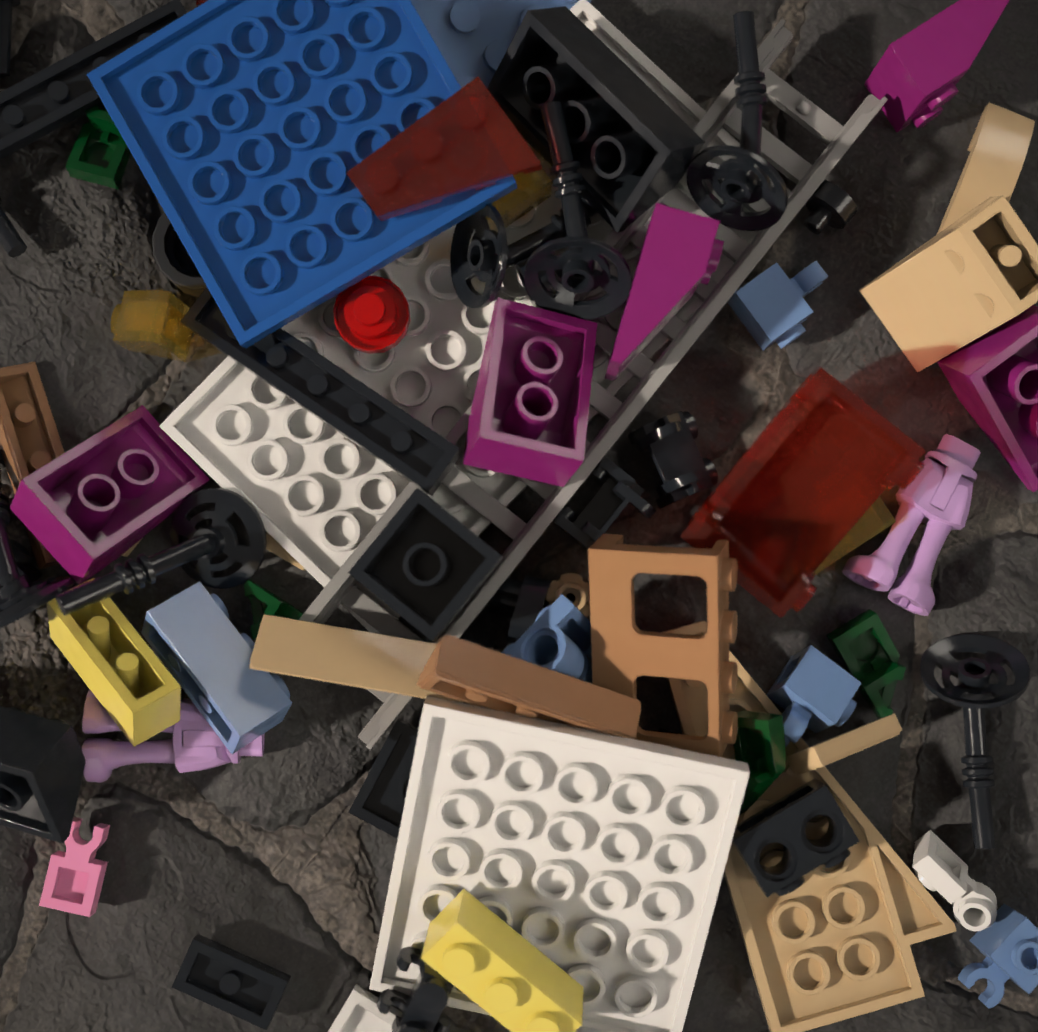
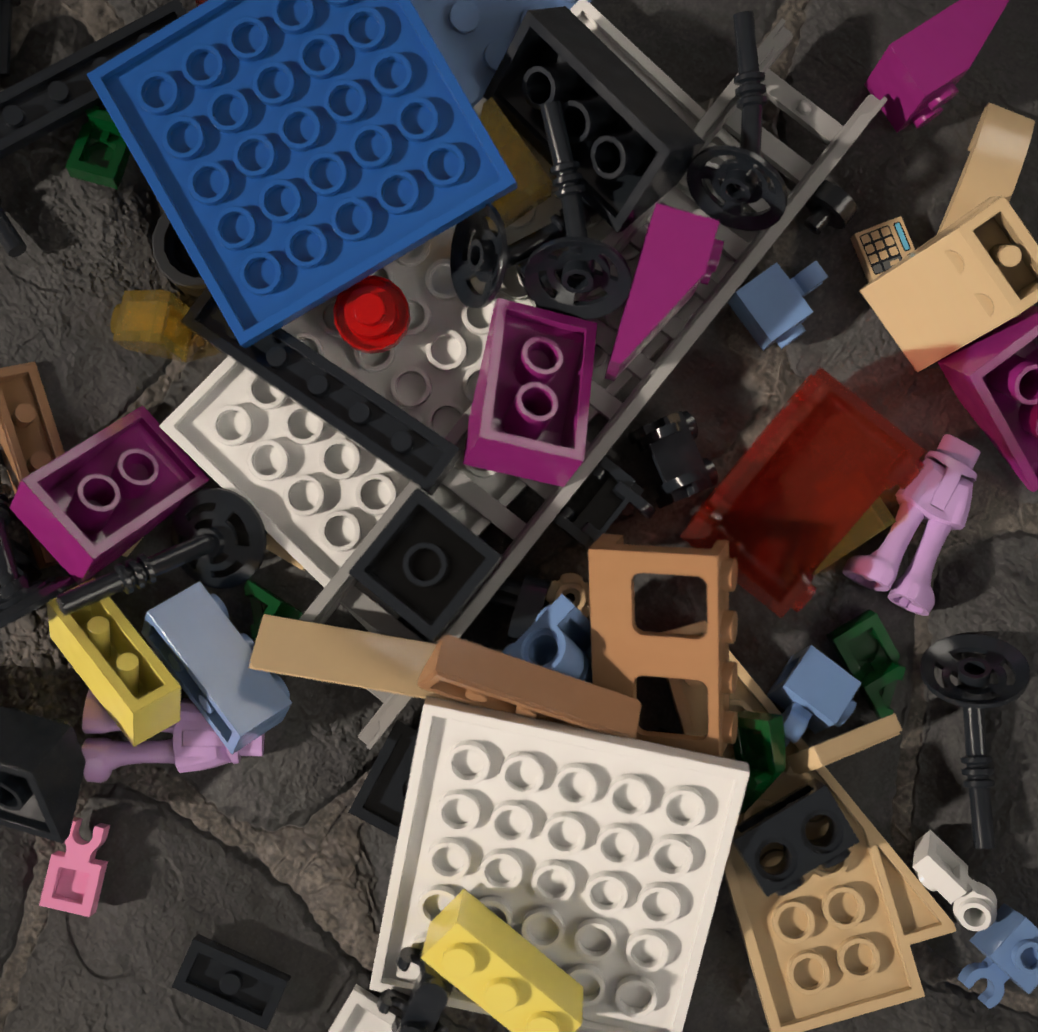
(446, 152): clear red wing -> none
(882, 246): none -> tan tile

